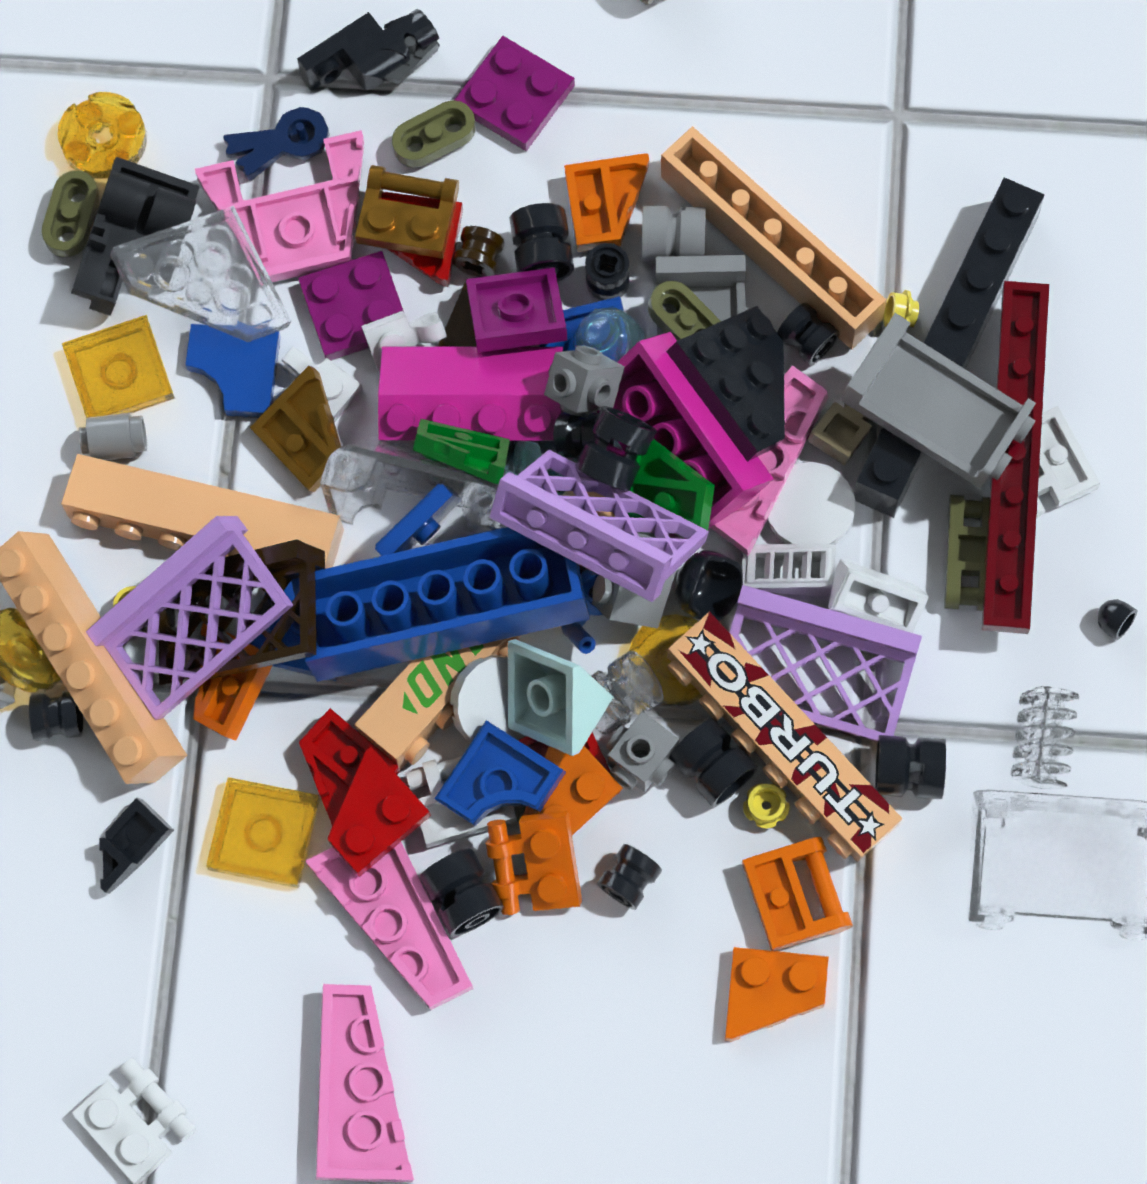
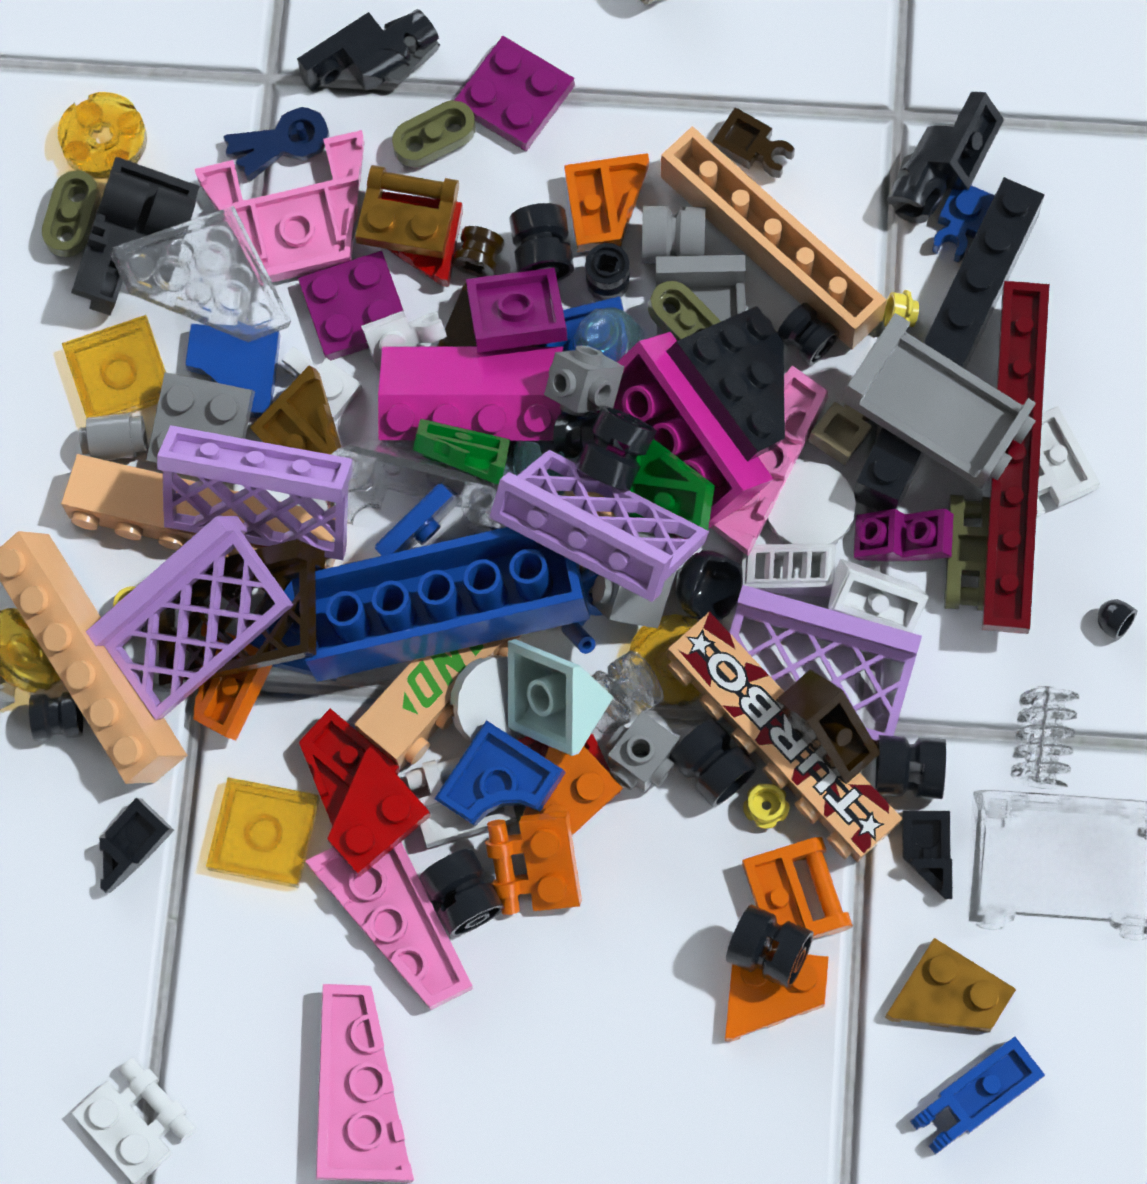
(200, 407): none -> light grey plate
(259, 469): none -> lavender fence
(629, 876): black wheel -> none
(747, 140): none -> dark brown plate
(754, 939): none -> black wheel
(828, 725): none -> dark brown slope
(903, 537): none -> magenta slope
(928, 847): none -> black slope
(945, 159): none -> black plate
(951, 992): none -> pearl gold wing
(962, 218): none -> blue plate
(982, 1092): none -> blue hinge

